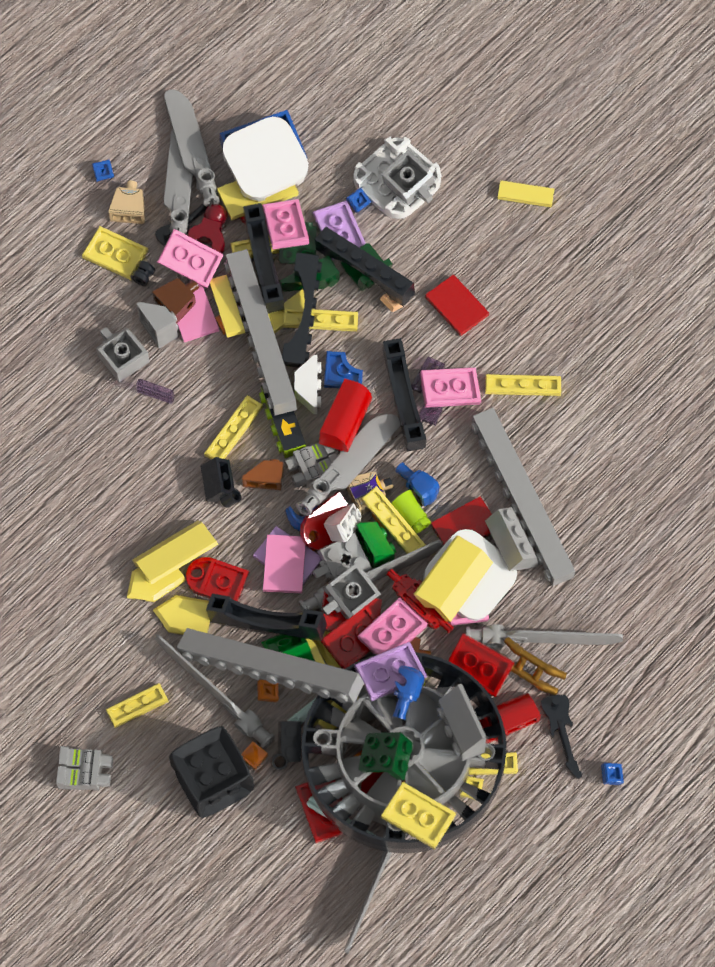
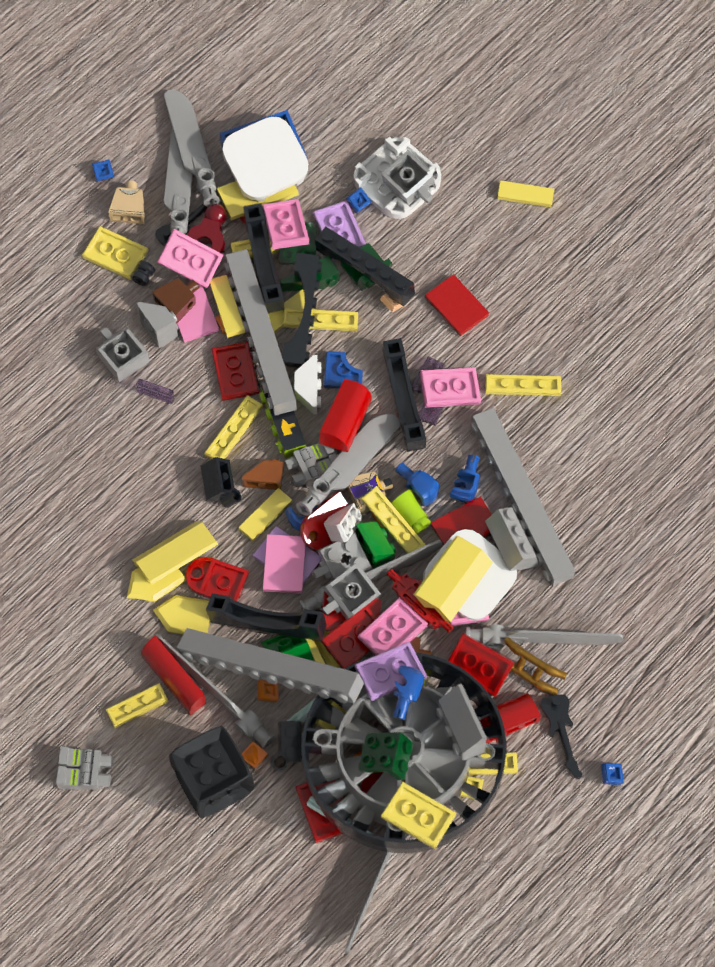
(173, 675): none -> red brick
(235, 371): none -> red tile
(265, 514): none -> light yellow tile
(468, 479): none -> blue piece

